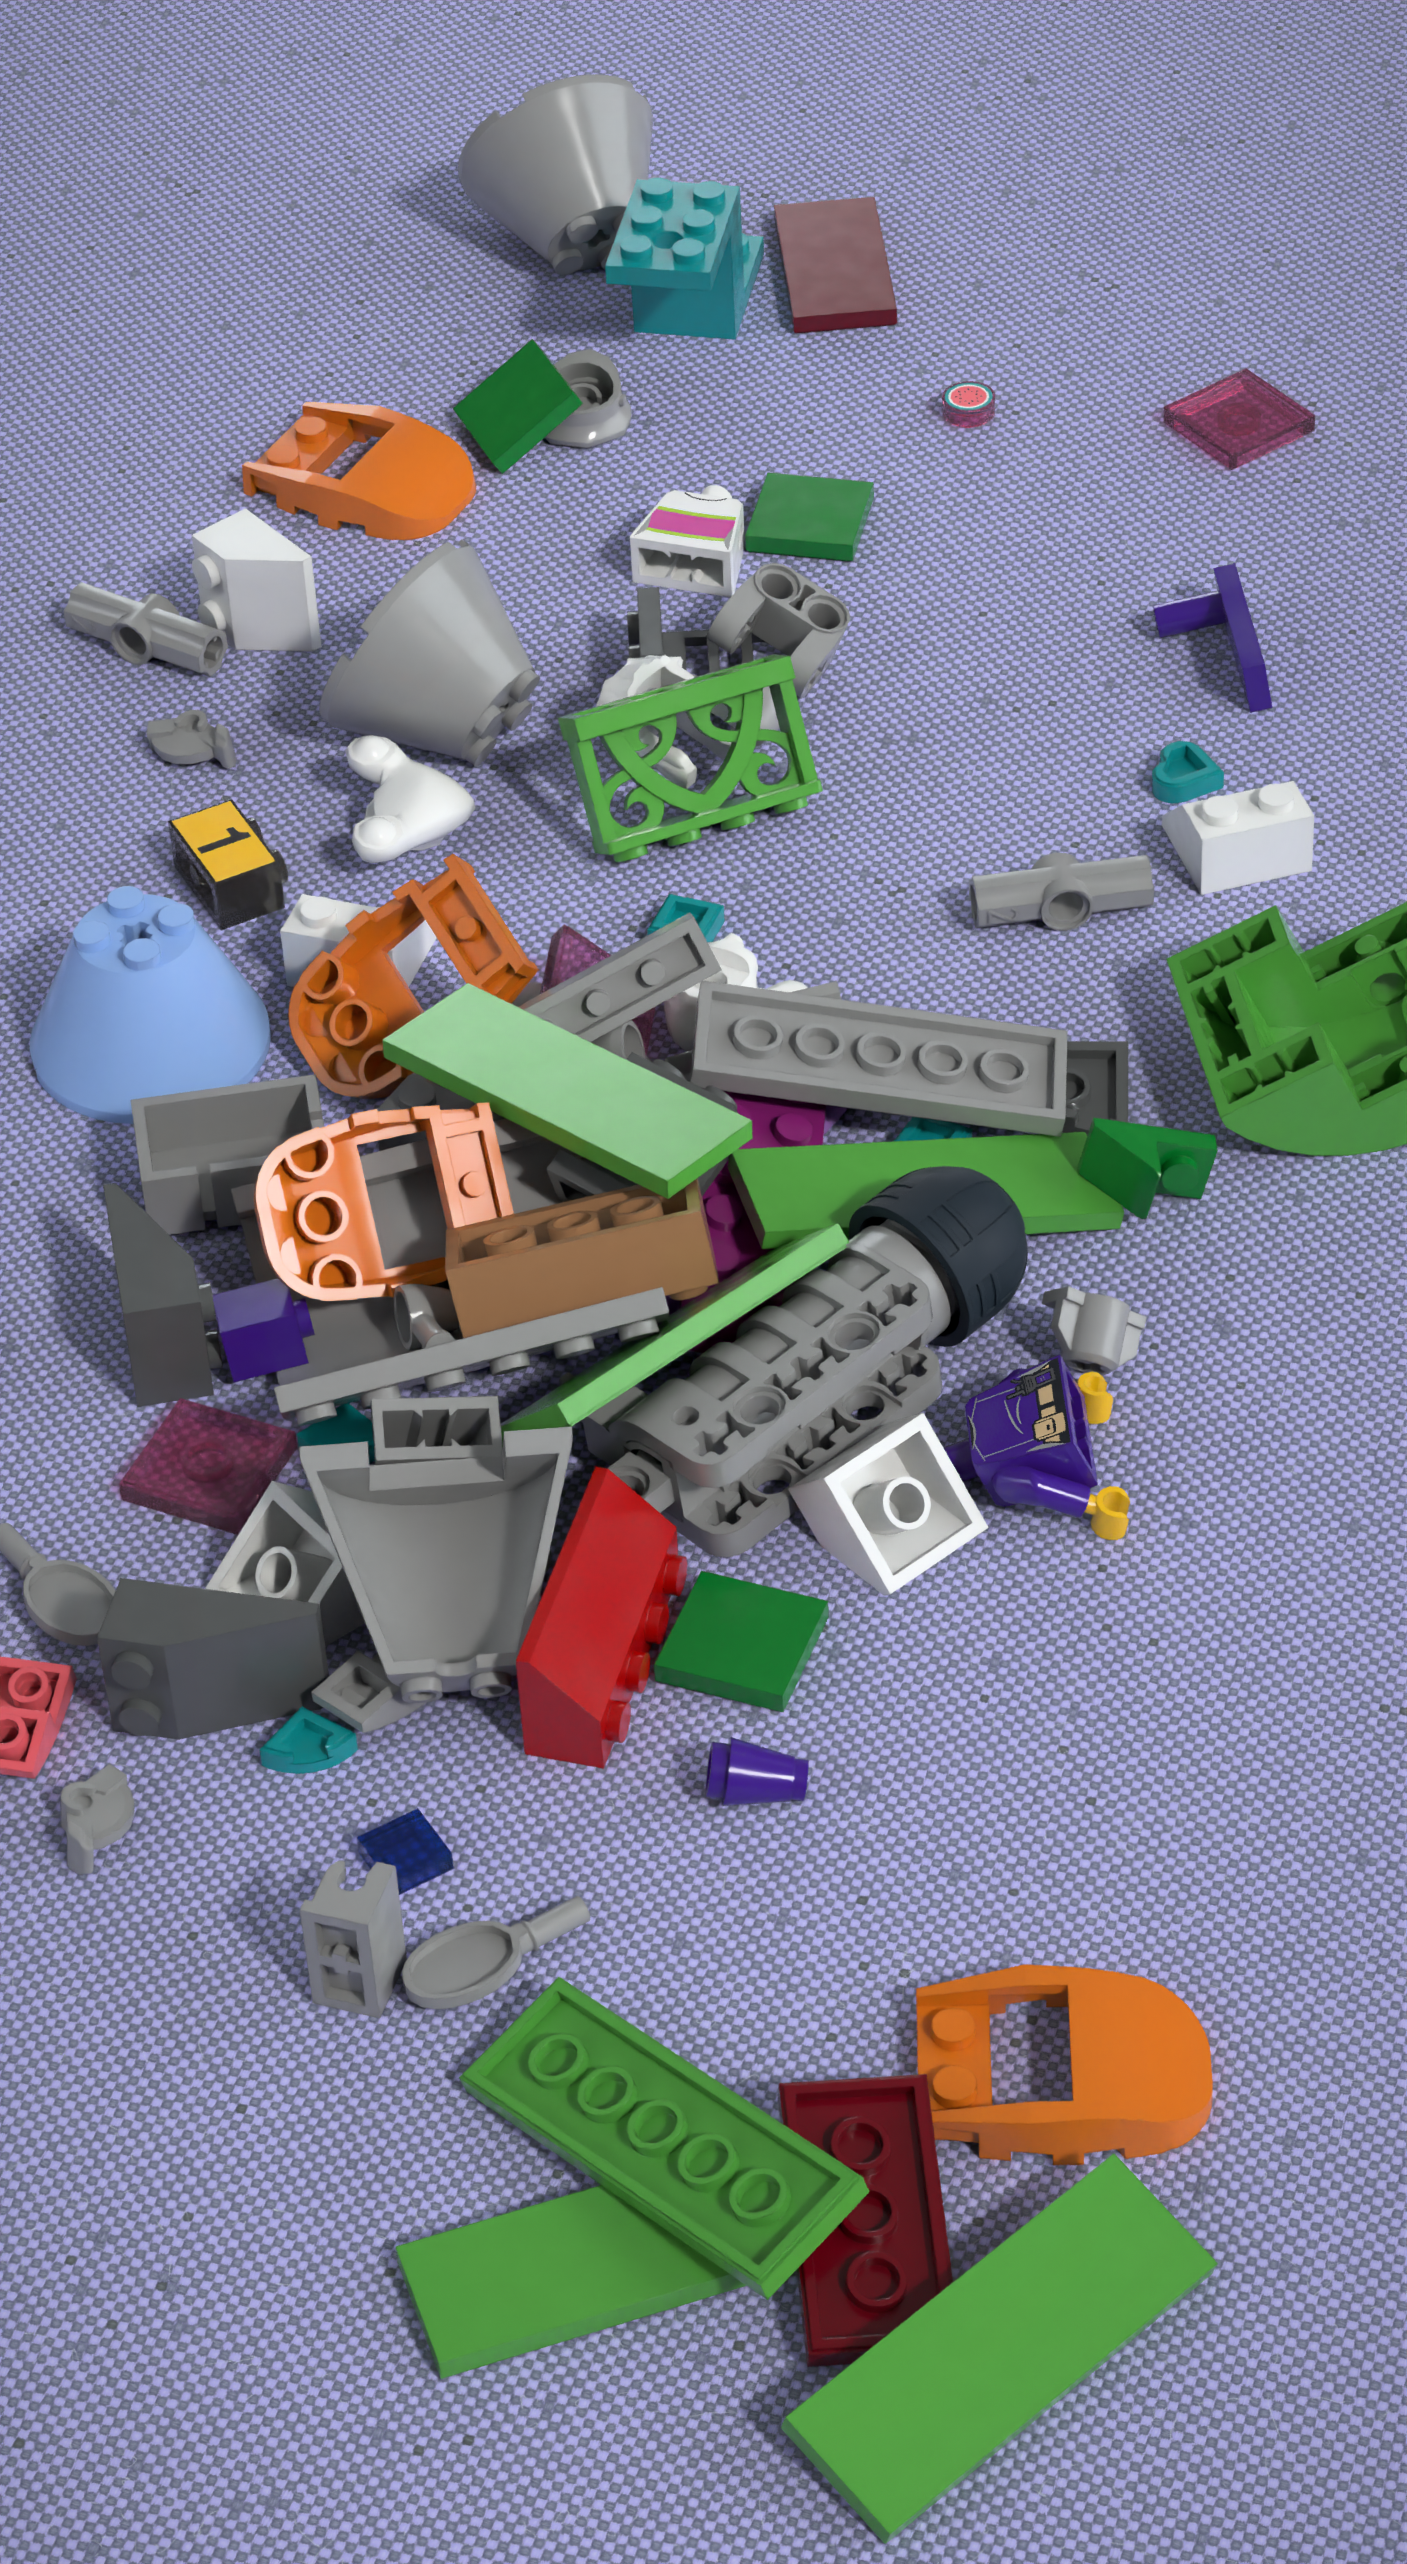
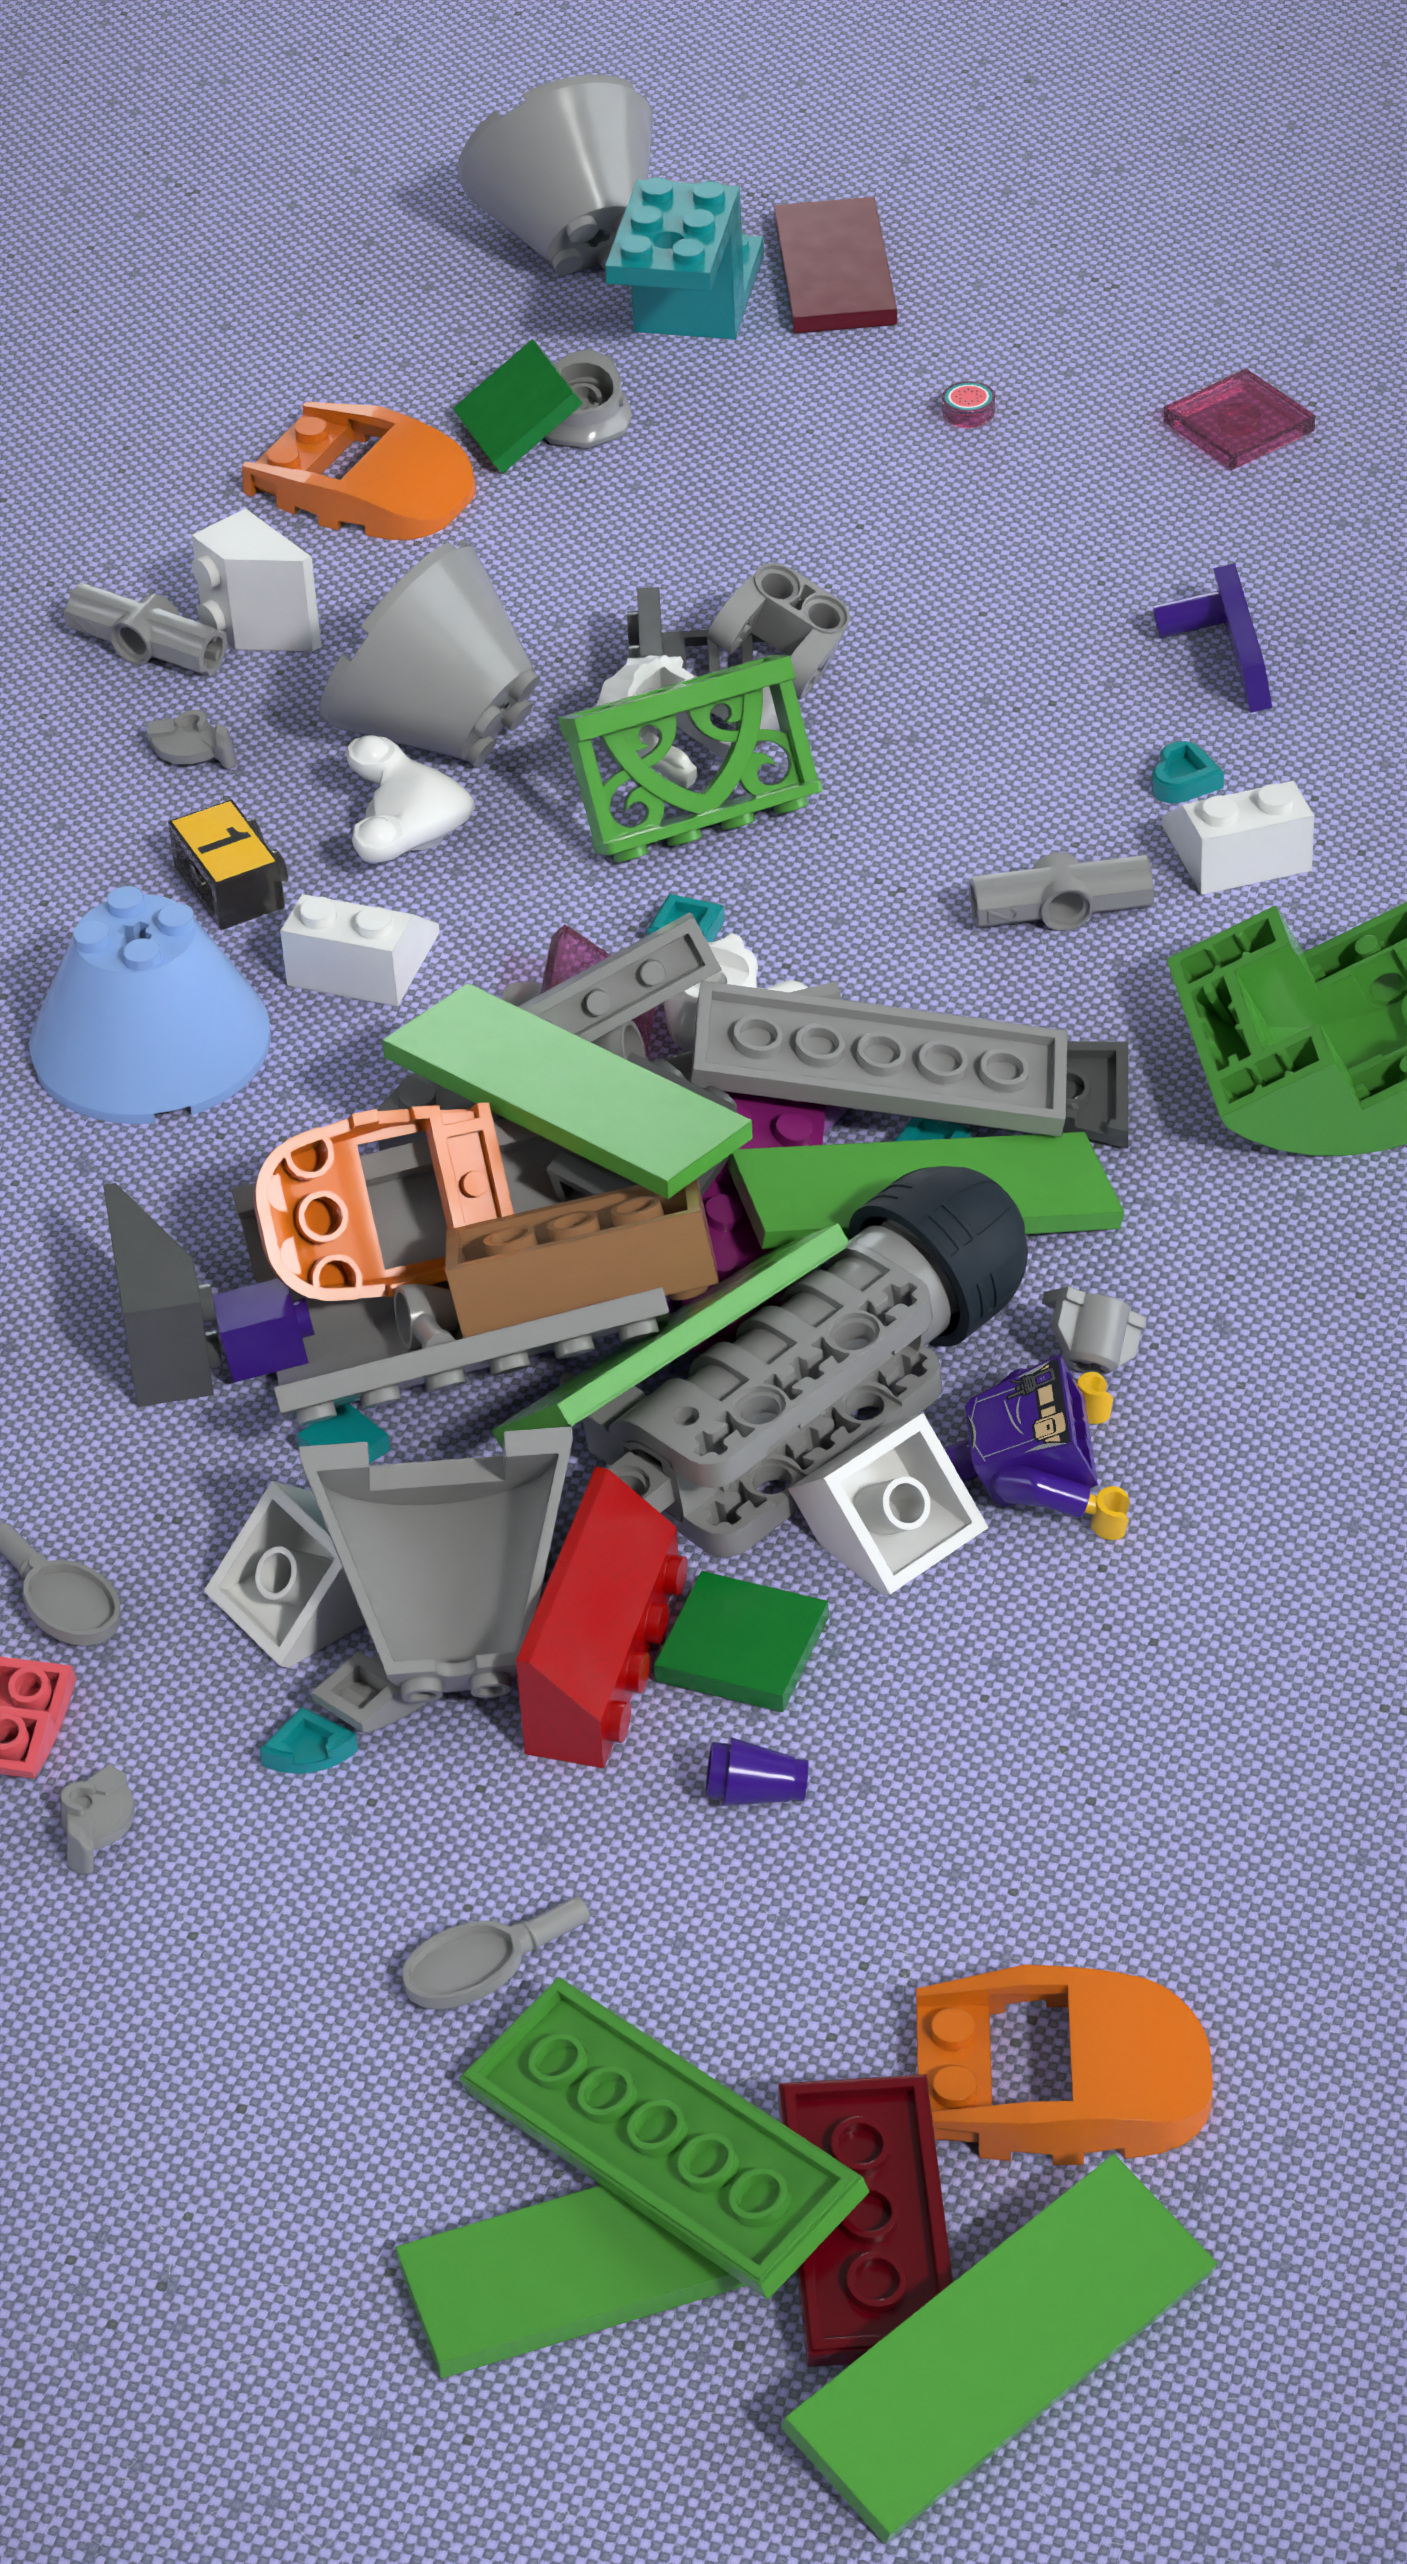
(207, 1658): dark grey slope -> none
(208, 1466): clear pink tile -> none
(213, 1141): light grey piece -> none
(354, 1940): light grey hinge -> none
(359, 997): orange slope -> none
(410, 1846): clear blue tile -> none
(435, 1429): light grey torso -> none
(691, 542): white torso -> none
(809, 516): green tile -> none
(1140, 1160): green slope -> none

